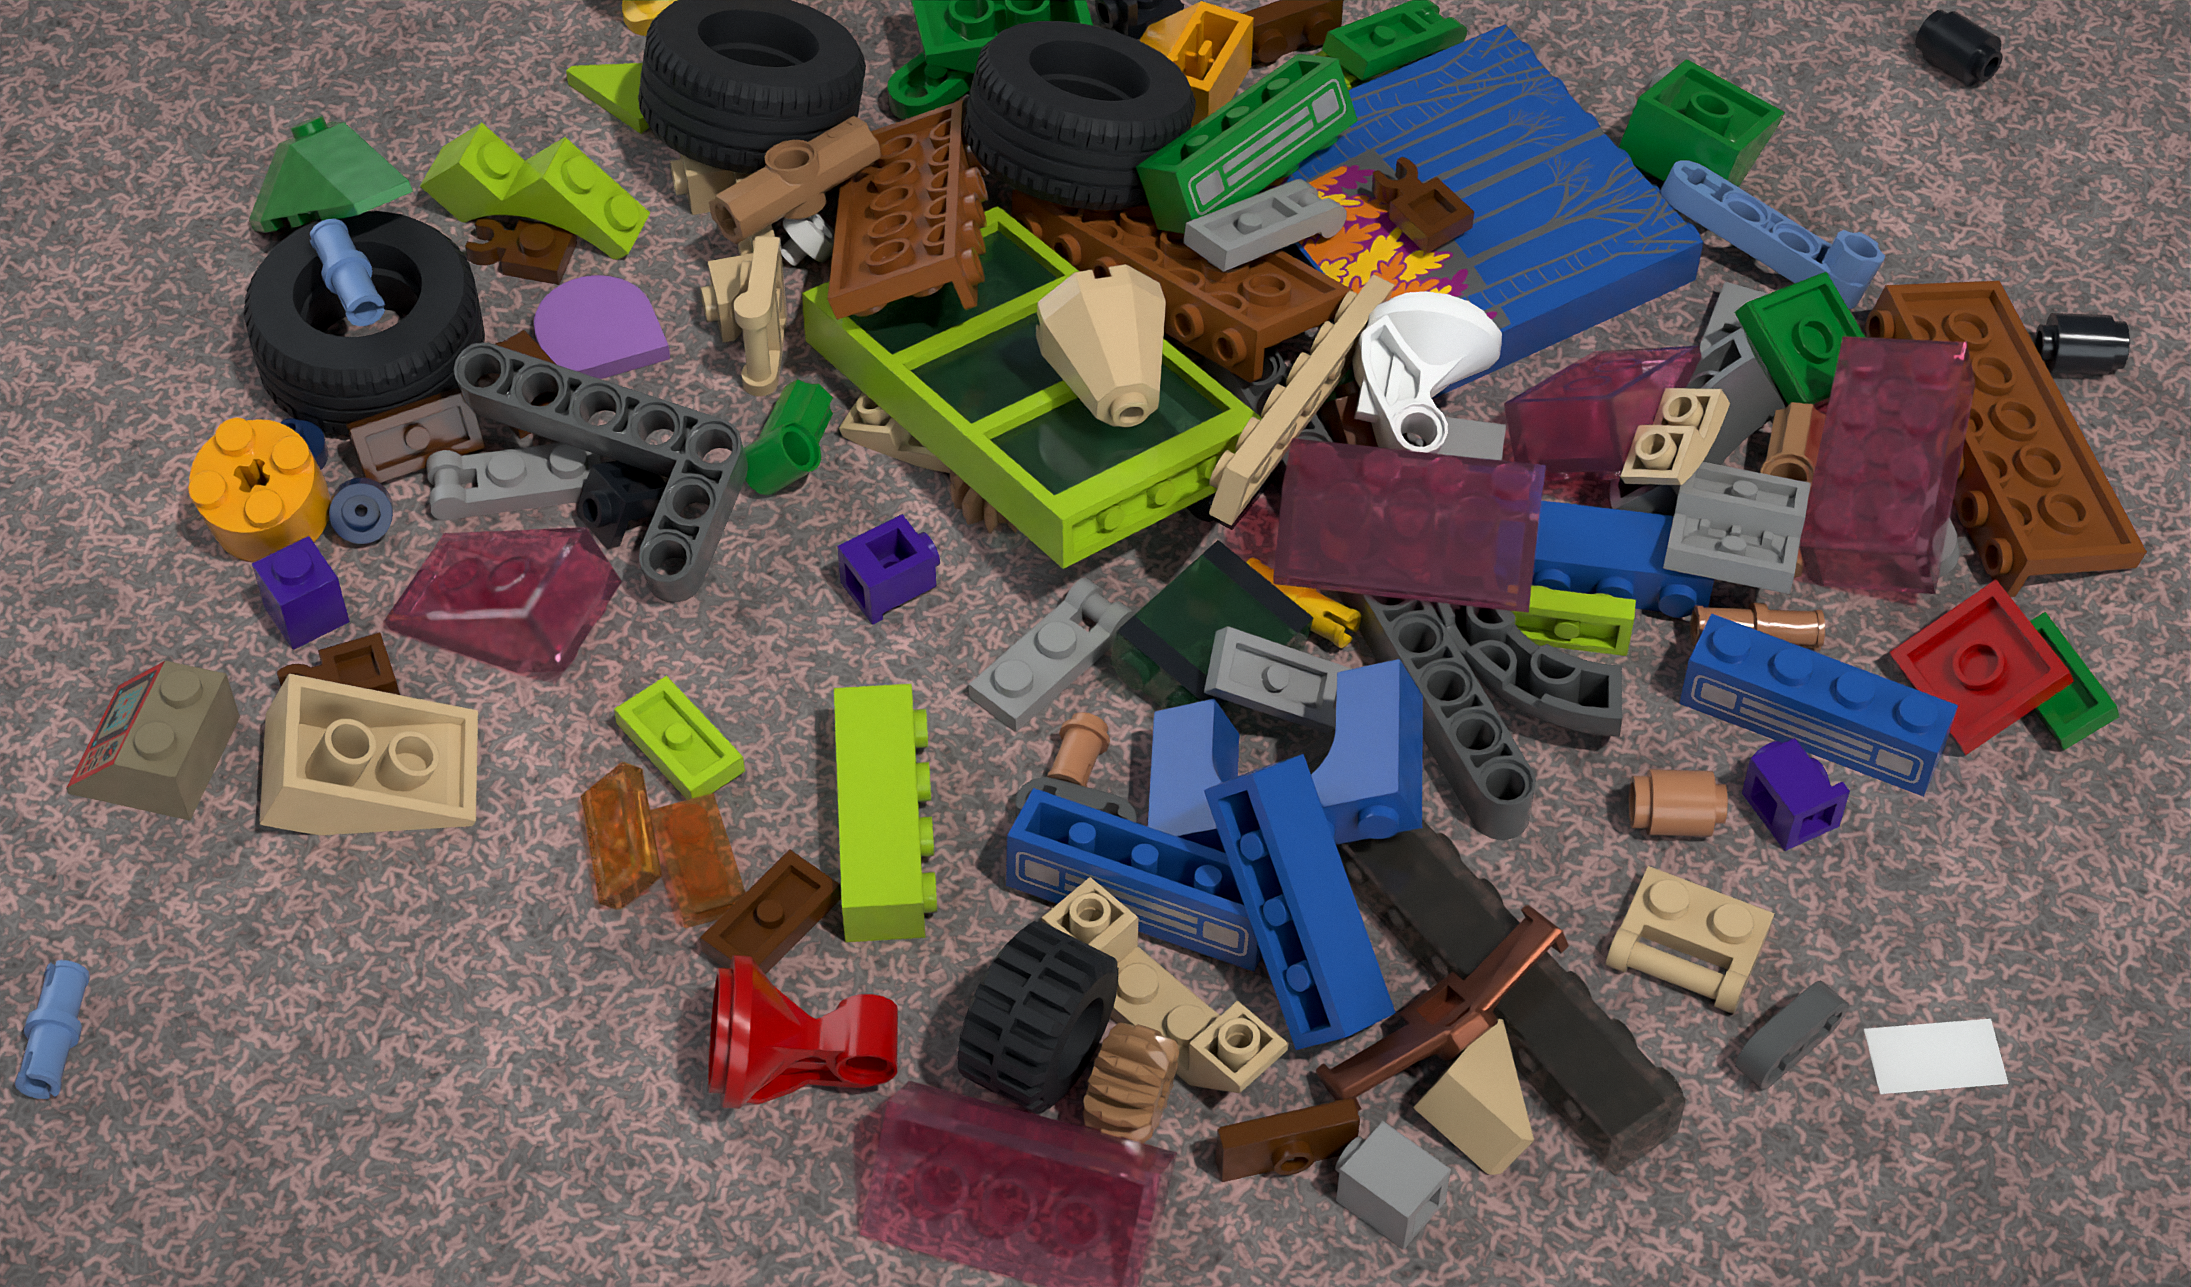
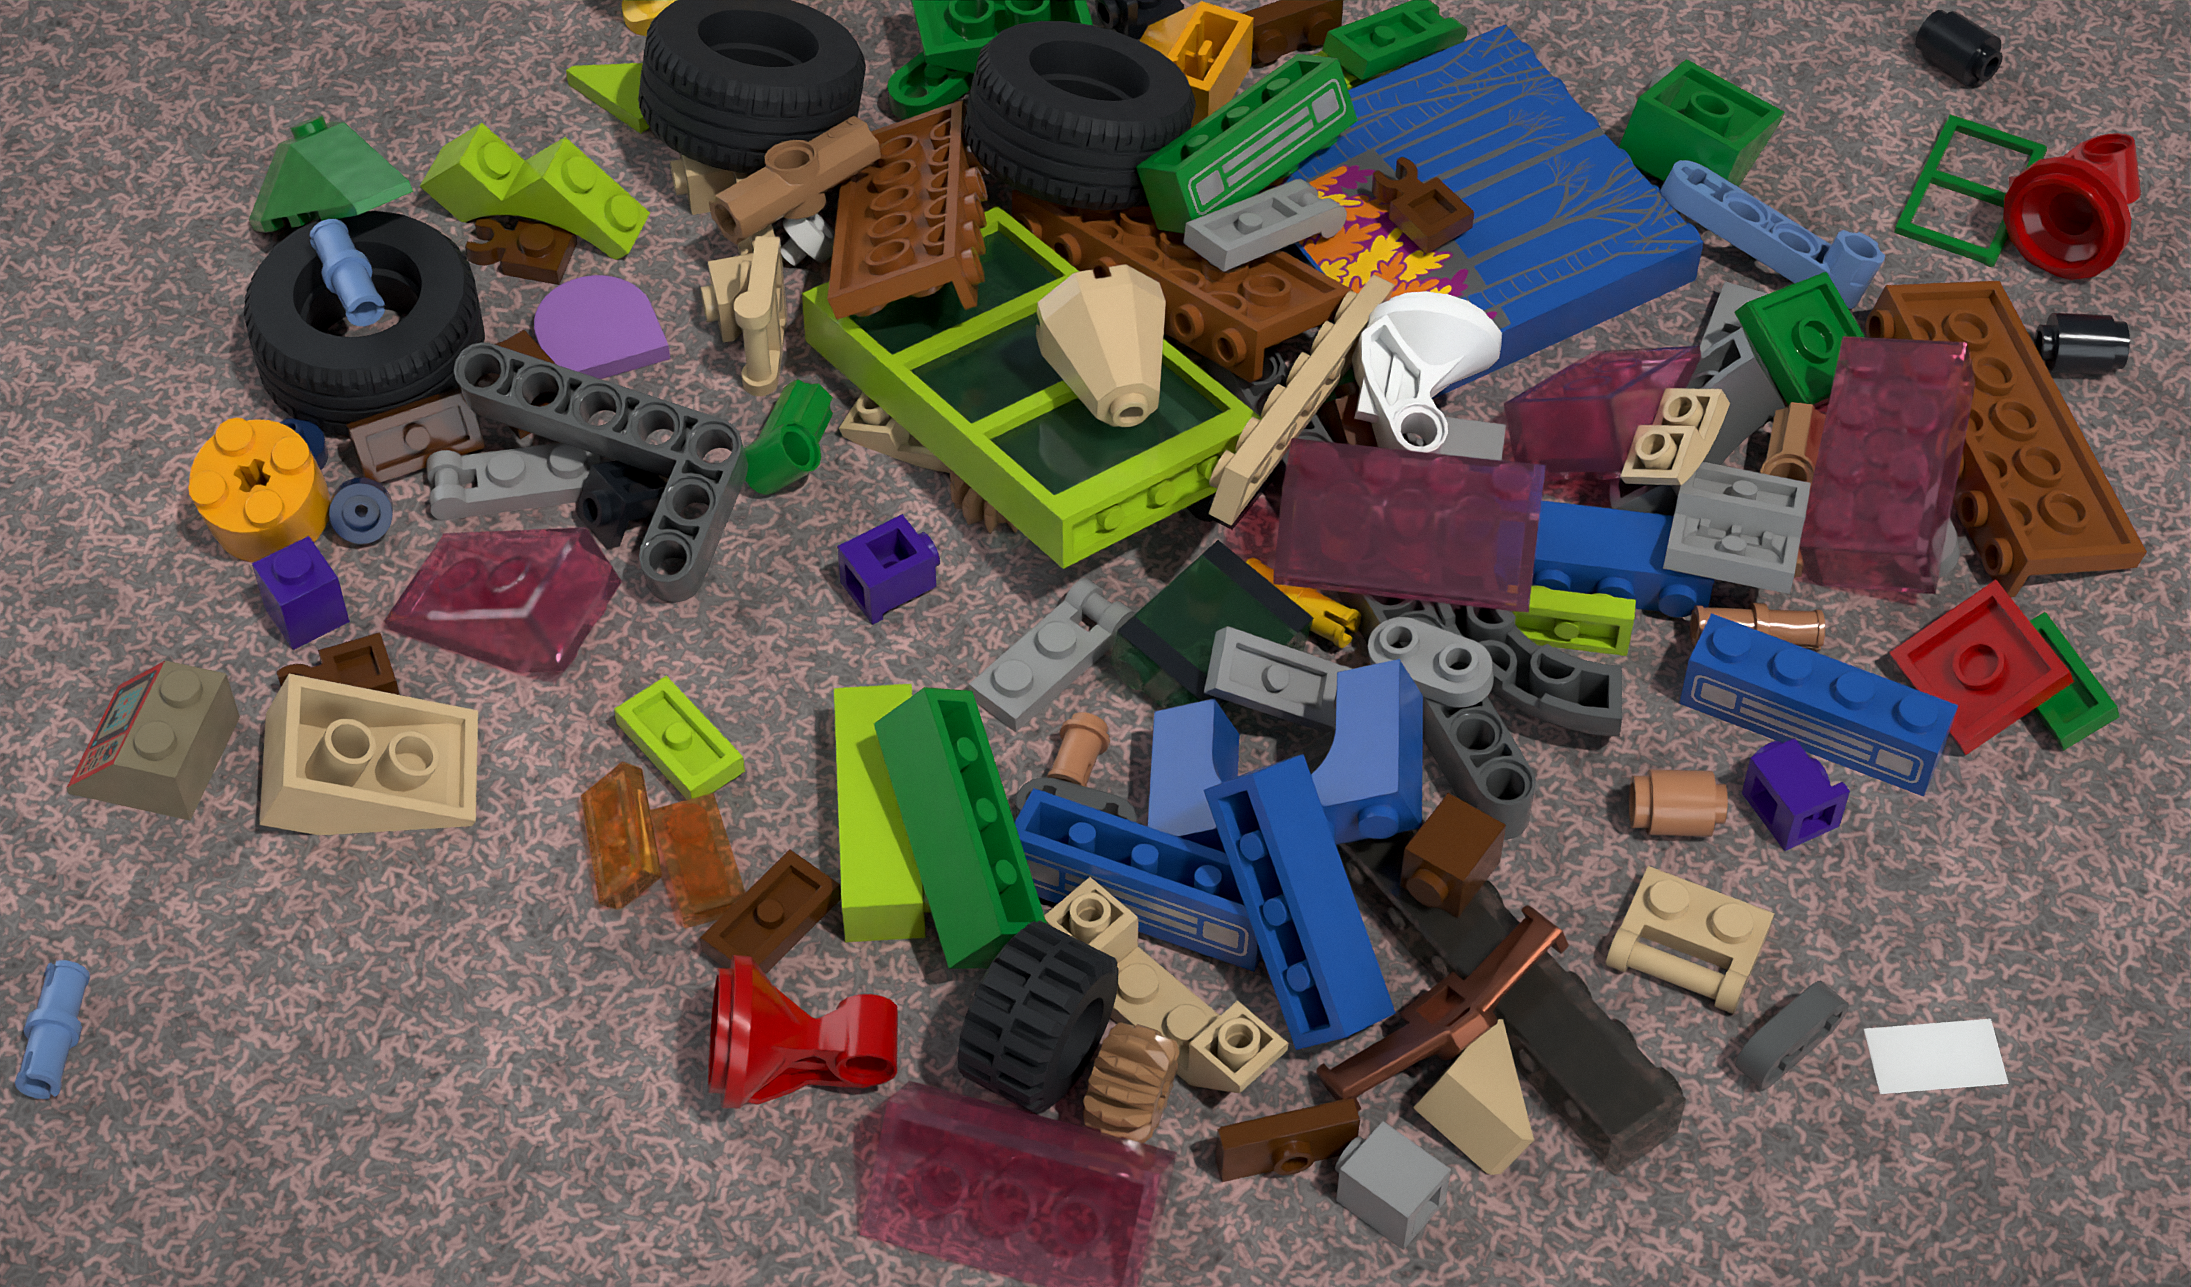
(958, 824): none -> green brick
(1430, 659): none -> light grey plate
(1452, 855): none -> reddish brown brick
(1932, 175): none -> green window
(2073, 207): none -> red piece

